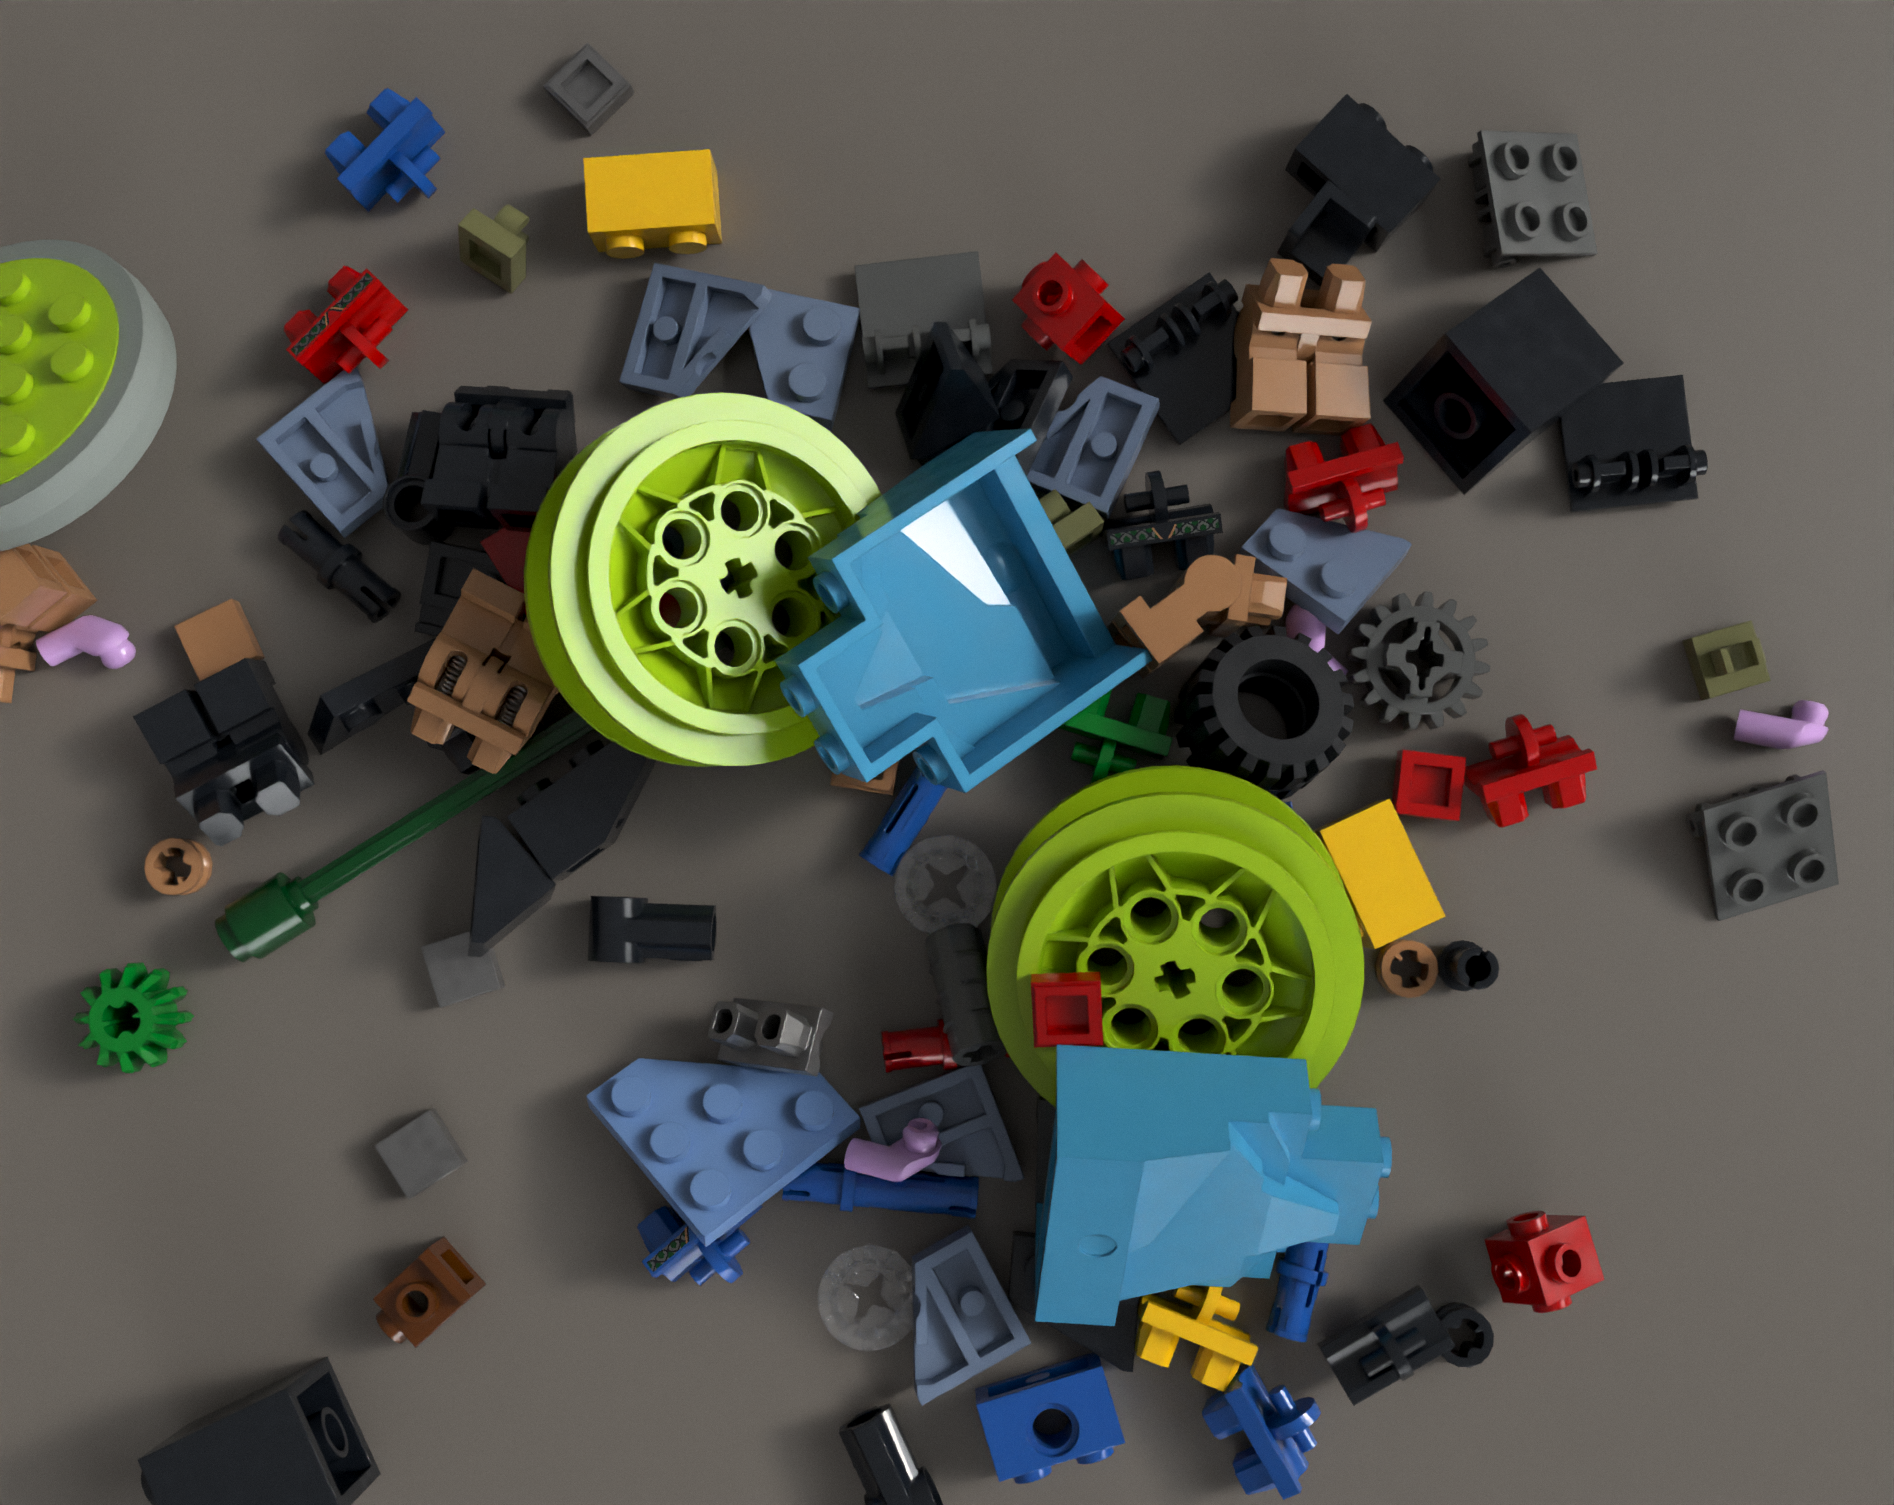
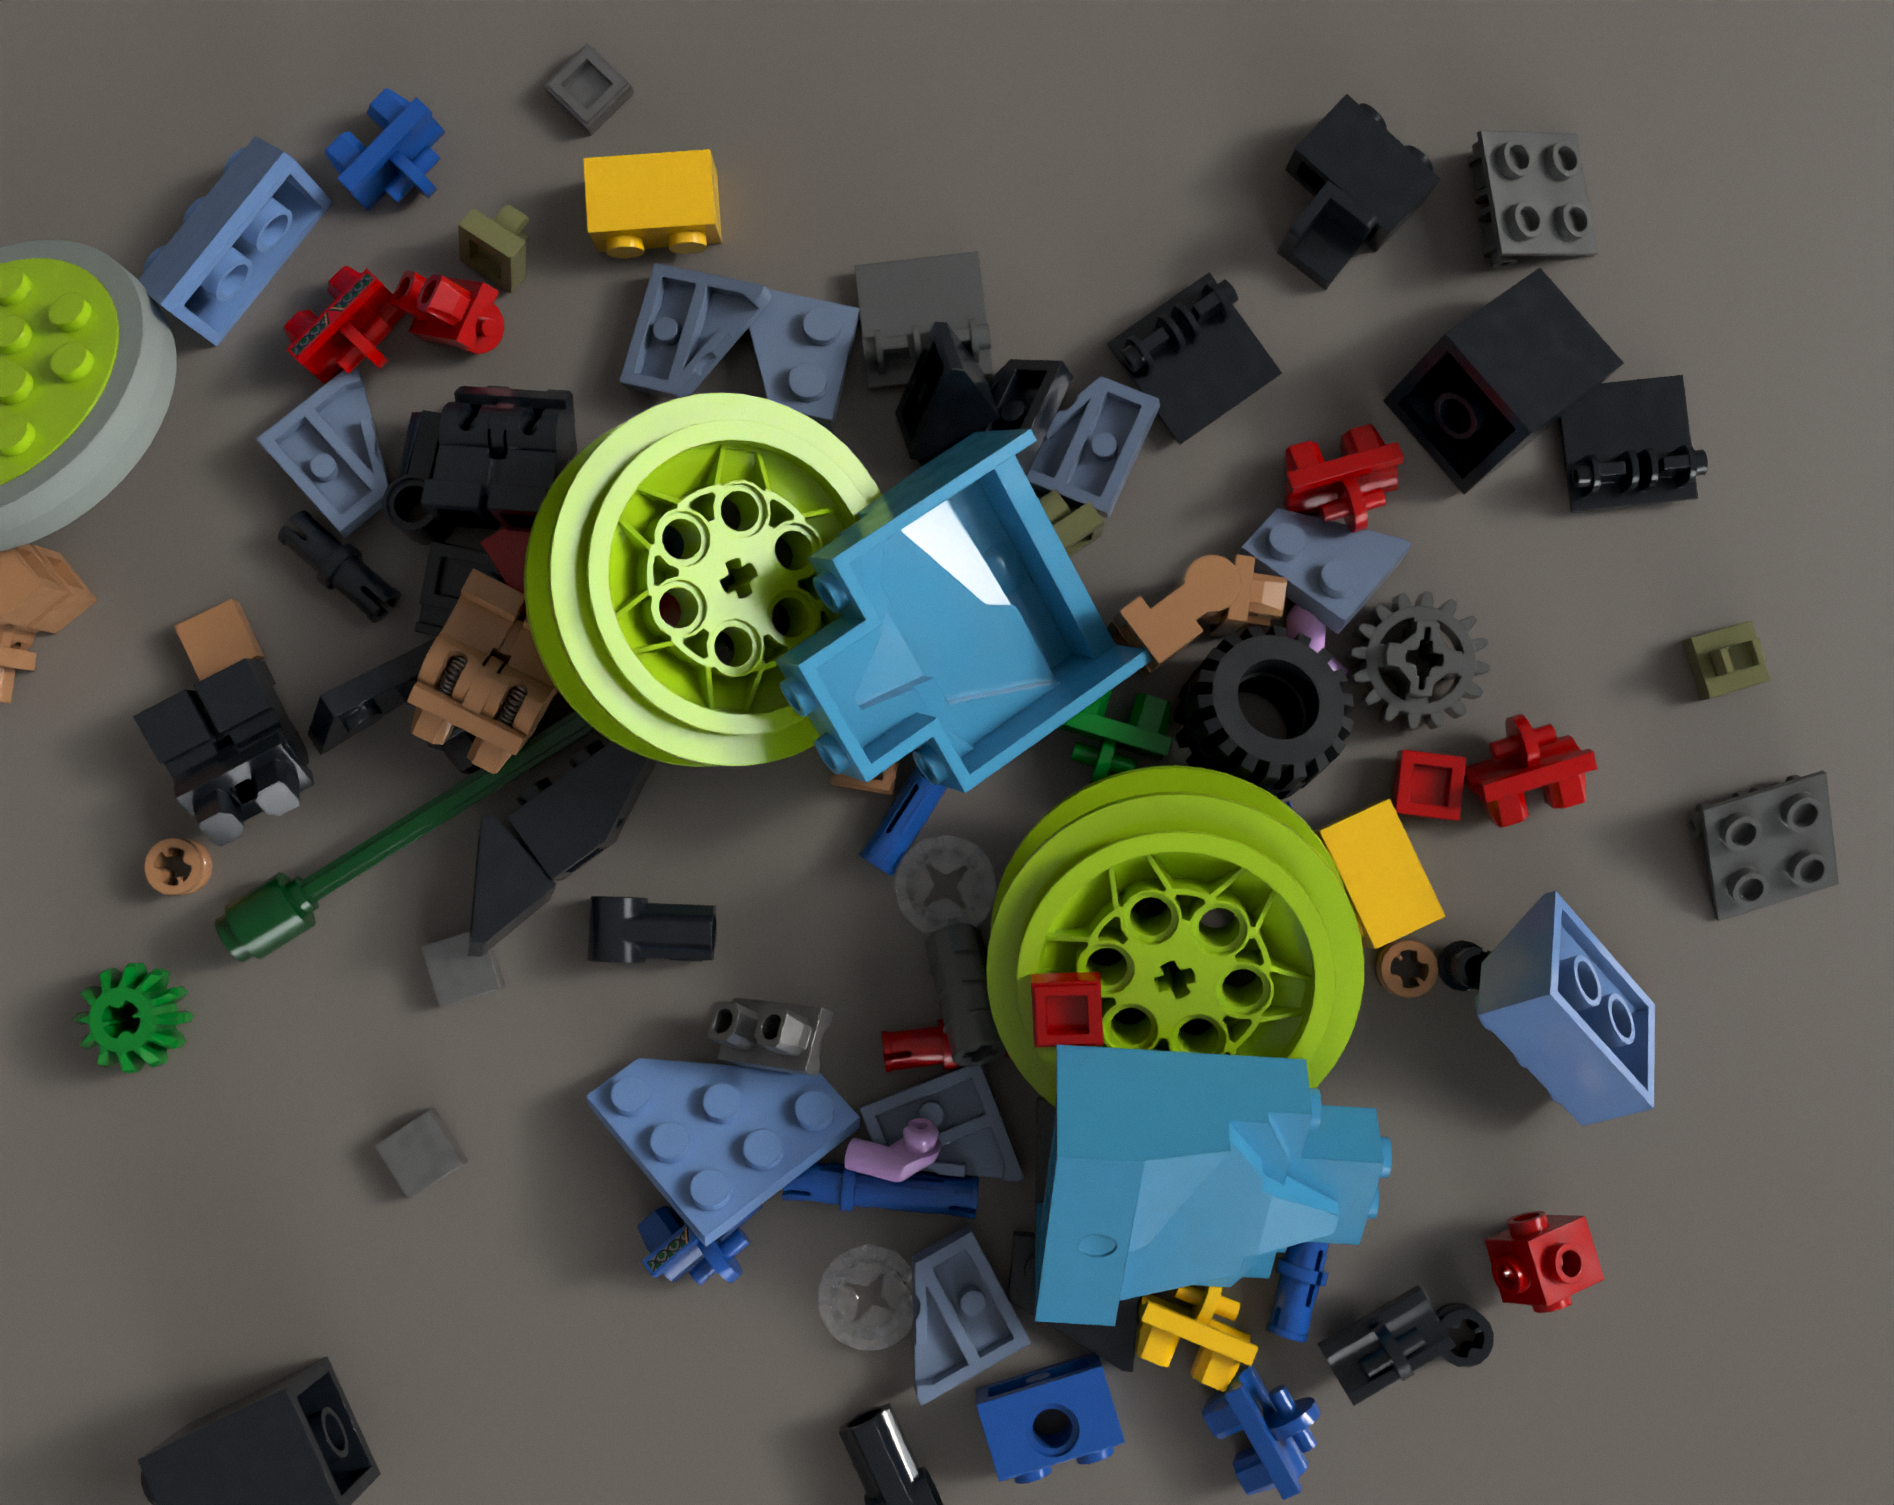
(91, 636): lavender arm -> none
(235, 239): none -> medium blue slope
(443, 1279): reddish brown brick -> none
(451, 311): none -> red hips
(1067, 307): red brick -> none
(1187, 527): black hips -> none
(1302, 352): medium nougat hips -> none
(1570, 1014): none -> medium blue slope
(1784, 733): lavender arm -> none

